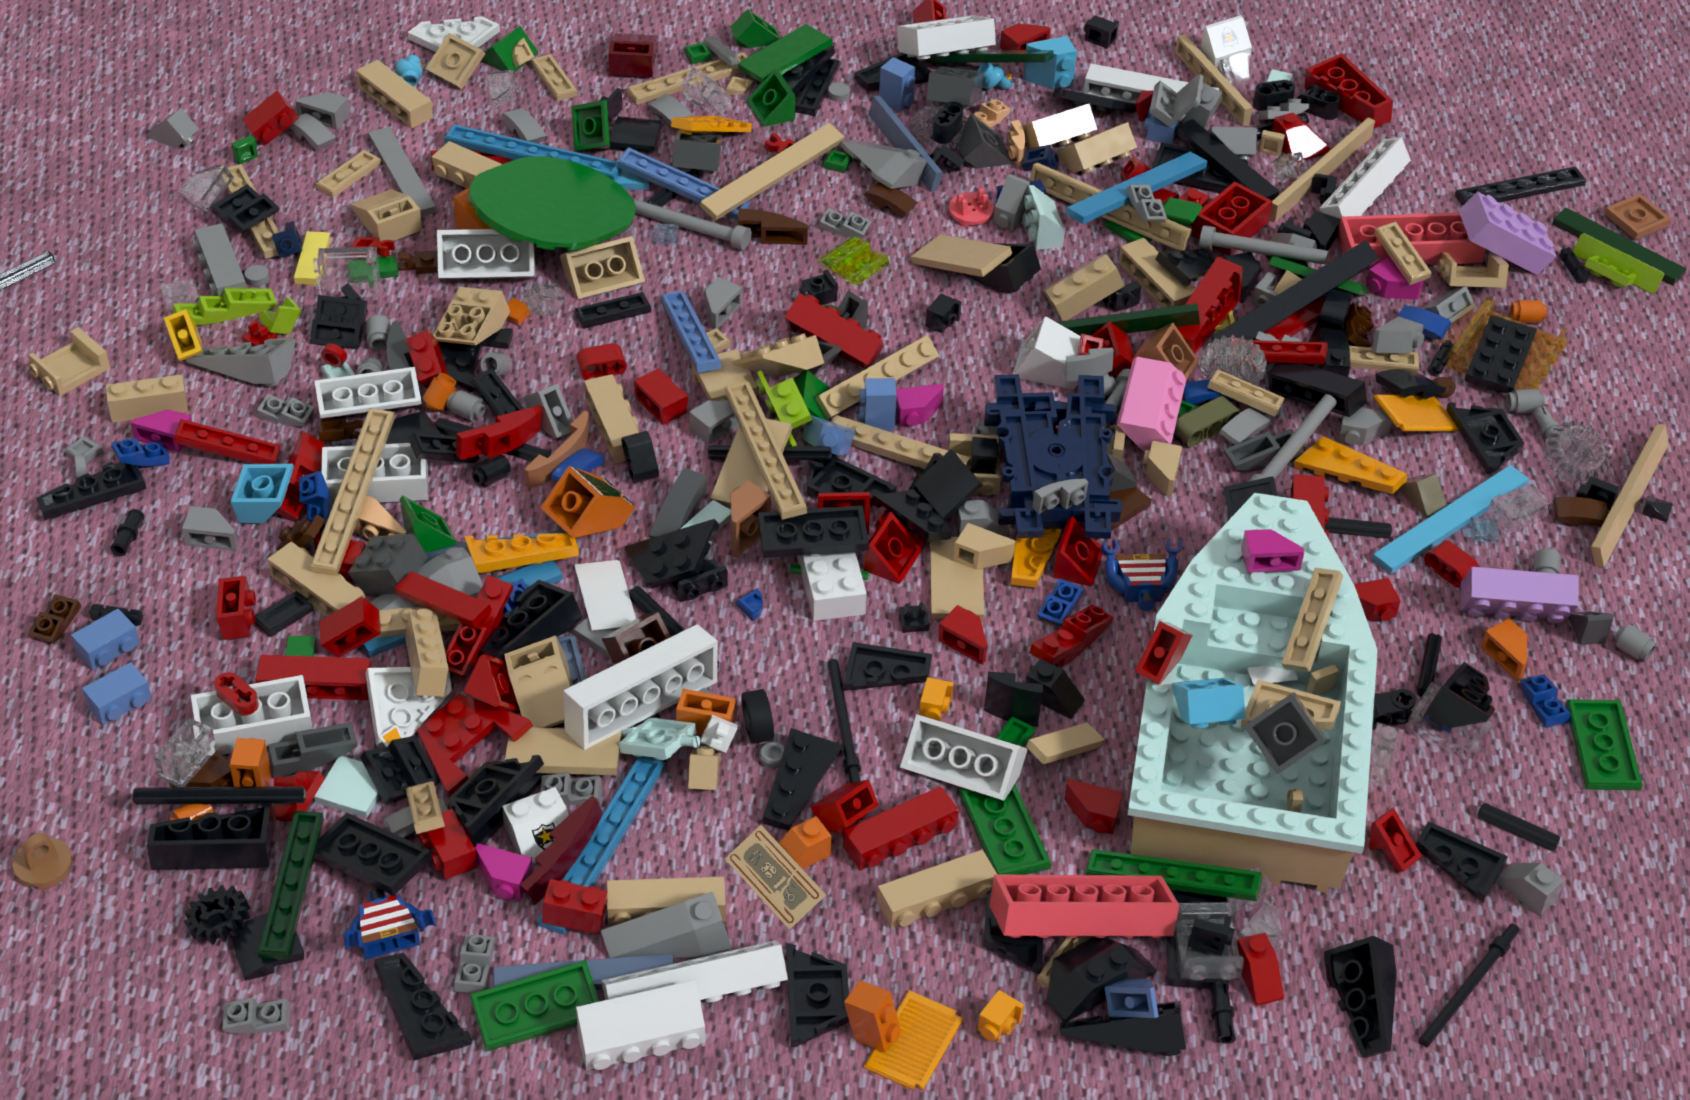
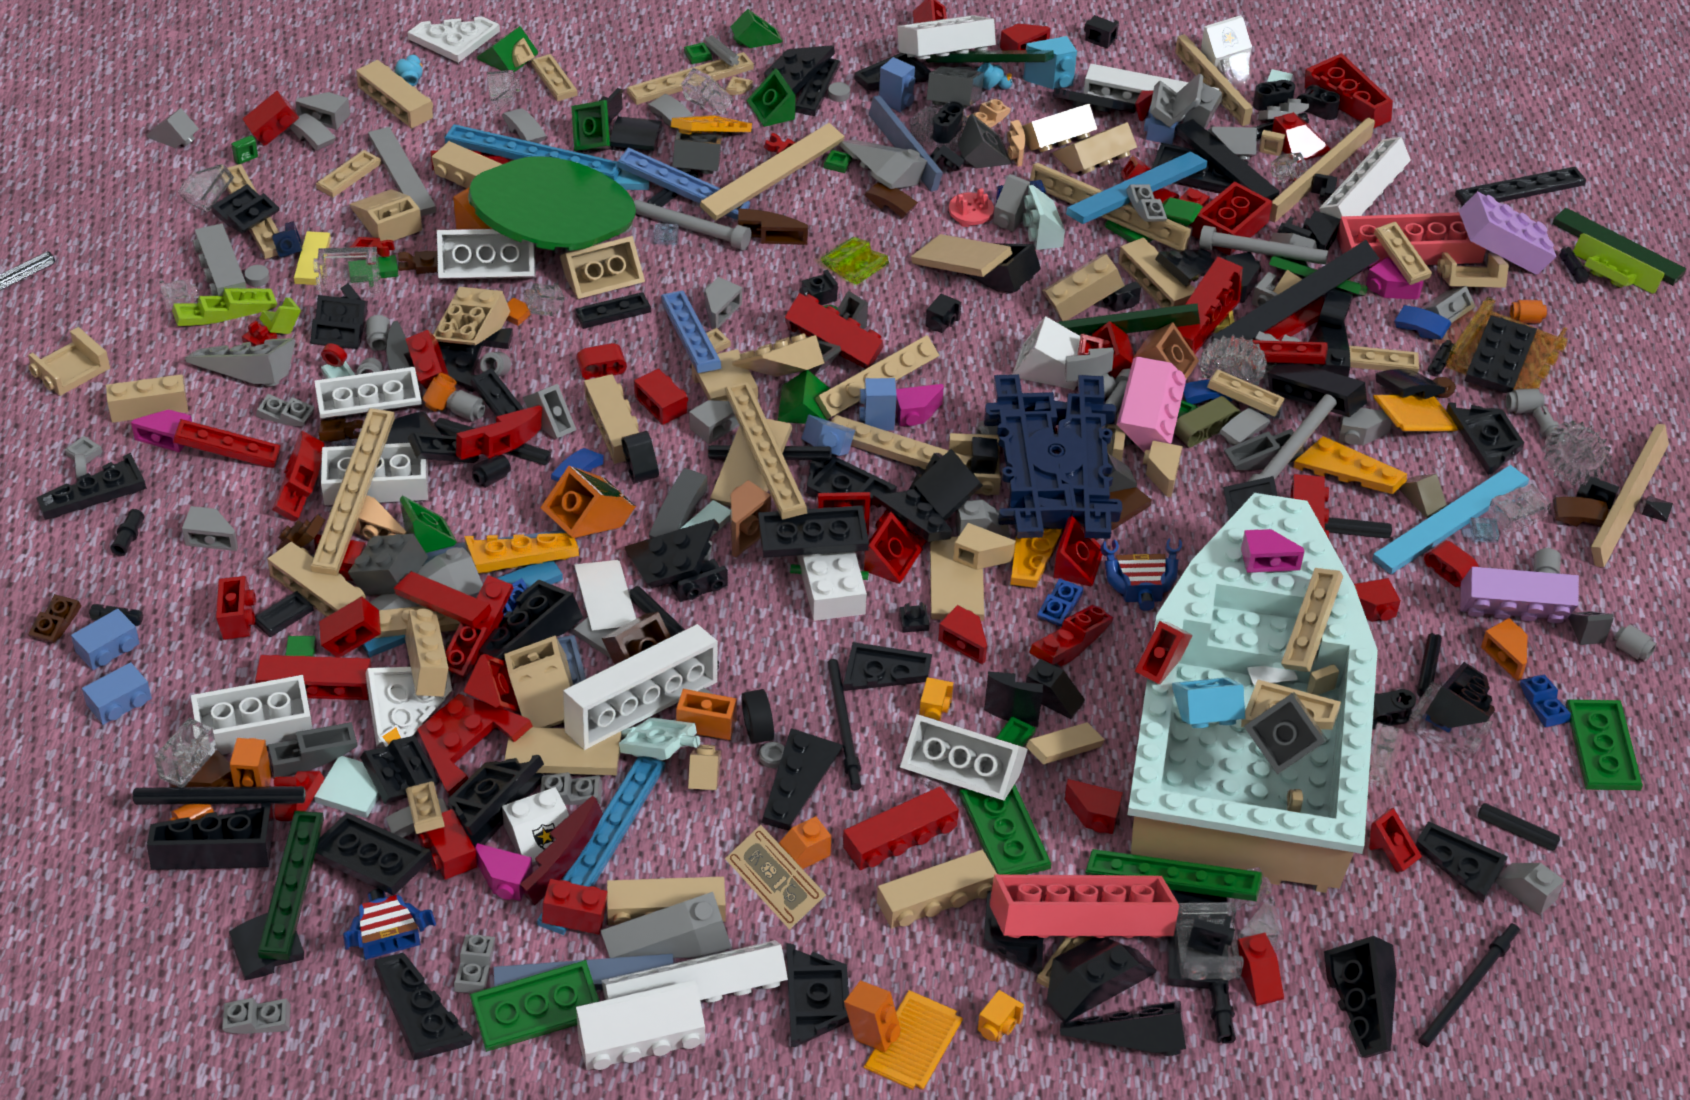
(42, 862): medium nougat tile -> none
(133, 453): blue slope -> none
(184, 334): yellow slope -> none
(217, 914): black gear -> none
(240, 690): red beam -> none
(260, 491): medium azure slope -> none
(315, 494): blue slope -> none
(455, 61): tan plate -> none
(541, 468): nougat slope -> none
(632, 55): dark red slope -> none
(719, 733): white tile -> none
(751, 604): blue tile -> none
(785, 53): green tile -> none
(785, 402): lime bracket -> none
(845, 806): red brick -> none
(849, 226): light grey slope -> none
(1042, 155): dark blue bracket -> none
(1063, 492): light grey slope -> none
(1131, 999): medium blue slope -> none
(1359, 324): reddish brown slope -> none
(1398, 336): light grey slope -> none
(1637, 216): nougat plate -> none

